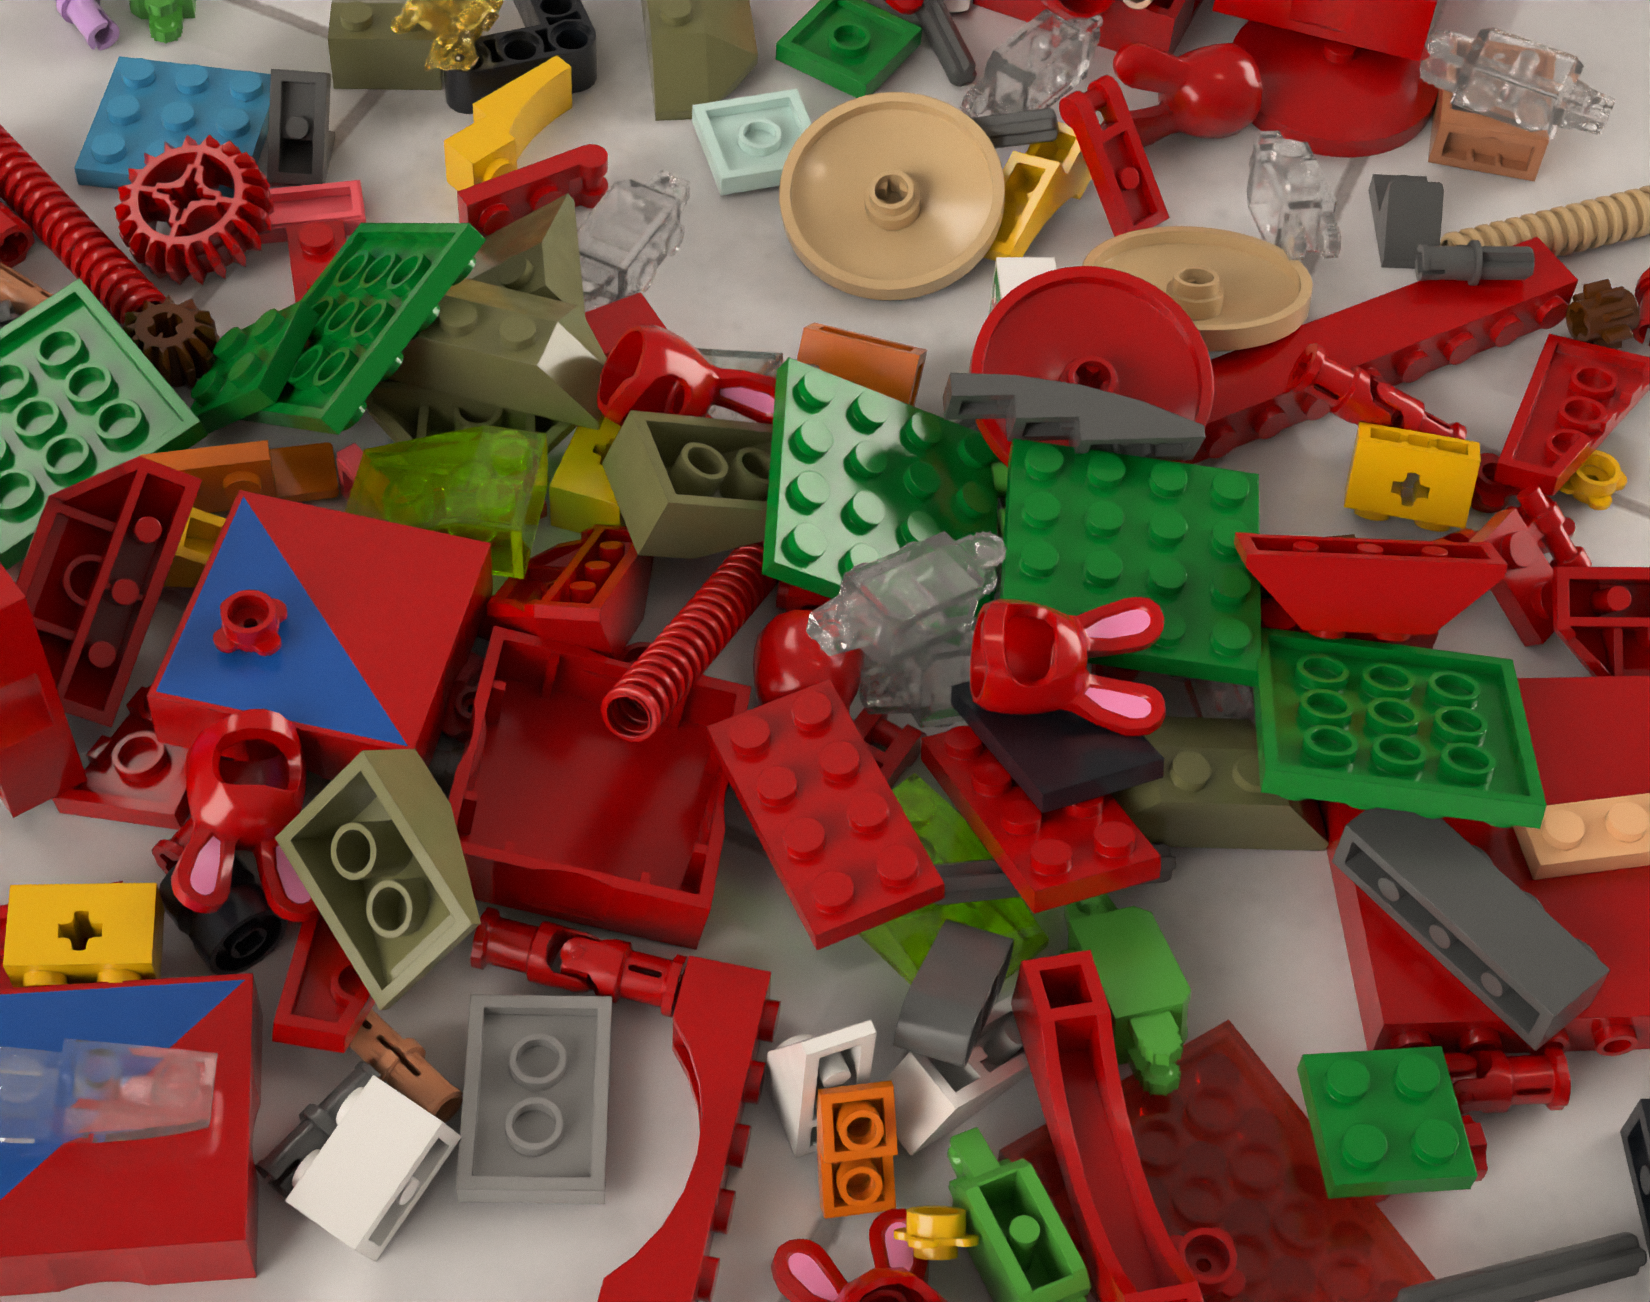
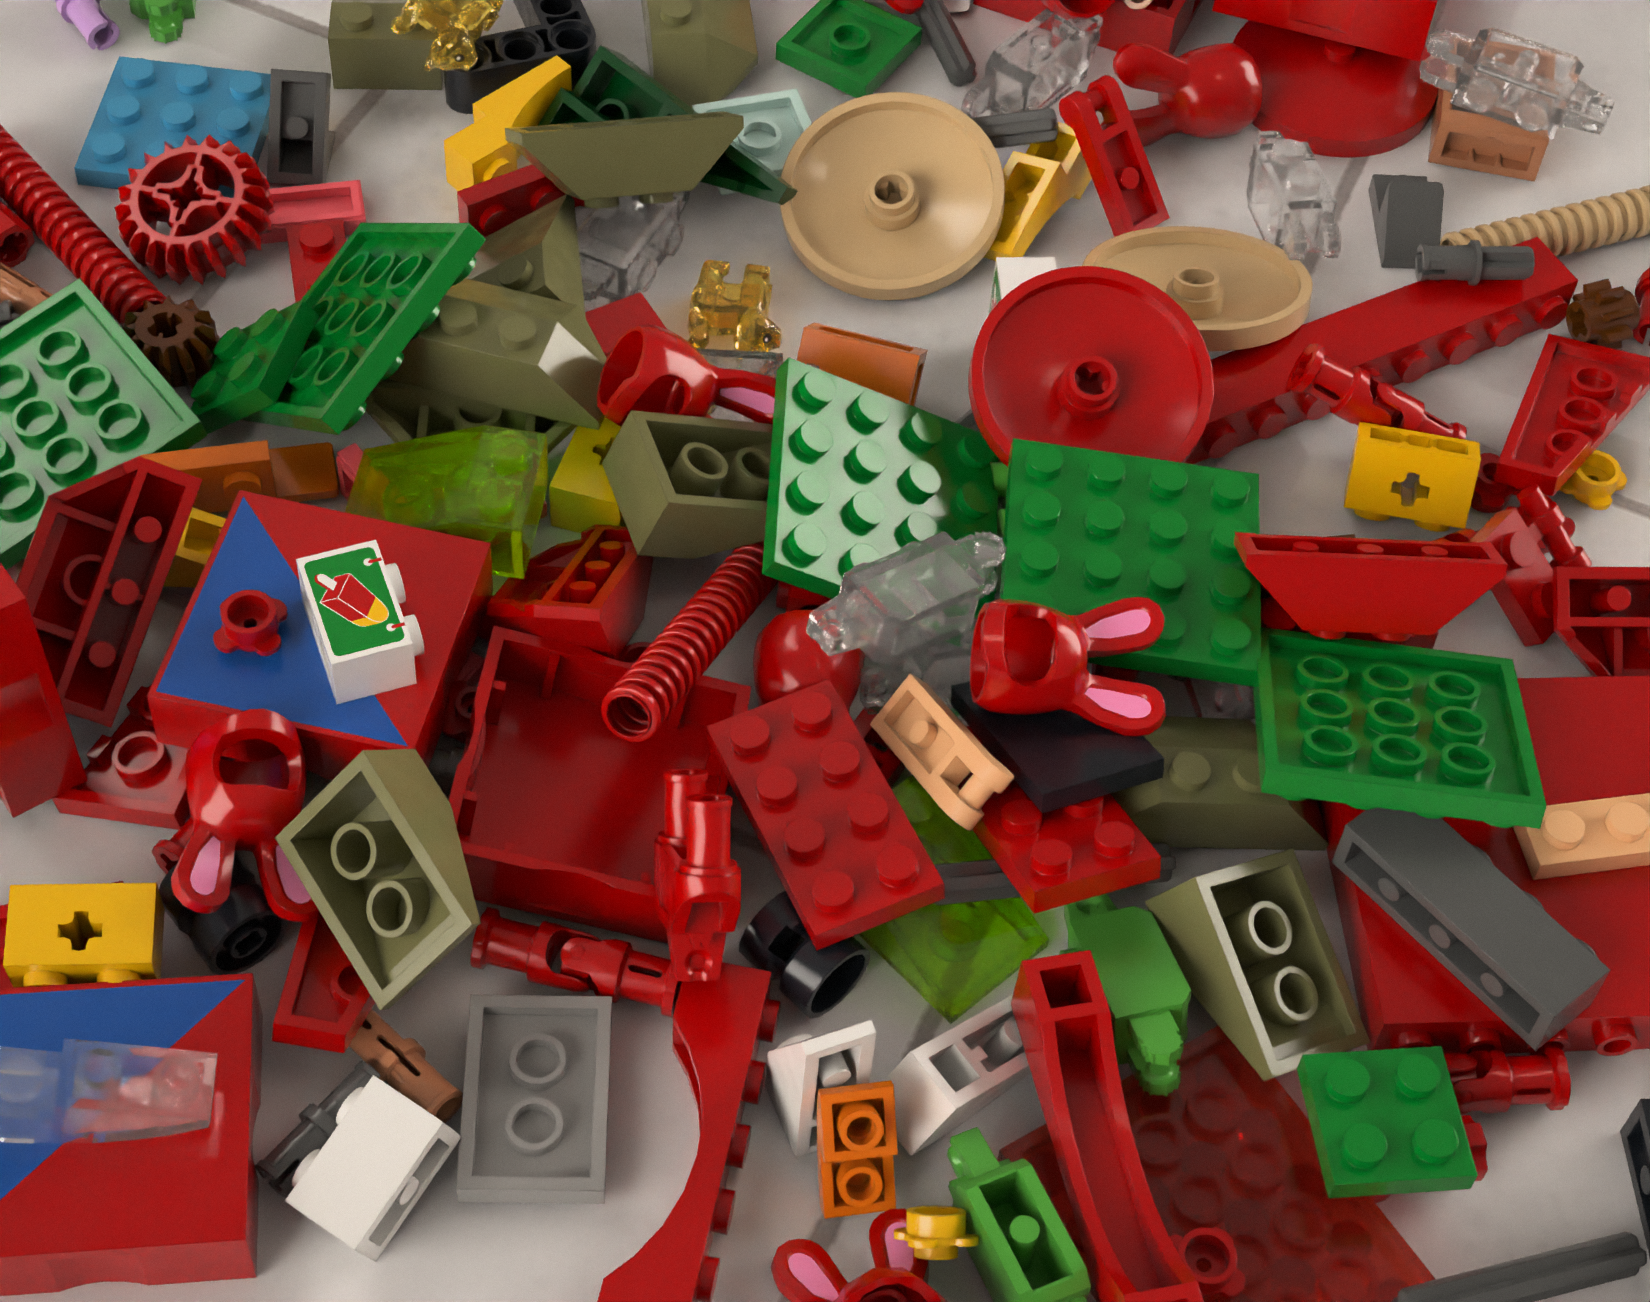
(359, 620): none -> brick
(621, 90): none -> dark green wedge
(628, 155): none -> olive wedge
(695, 876): none -> red connector
(733, 308): none -> clear yellow animal
(808, 976): none -> black wheel
(940, 751): none -> light nougat plate
(953, 993): dark grey beam -> none
(1072, 412): dark grey slope -> none
(1261, 962): none -> olive slope

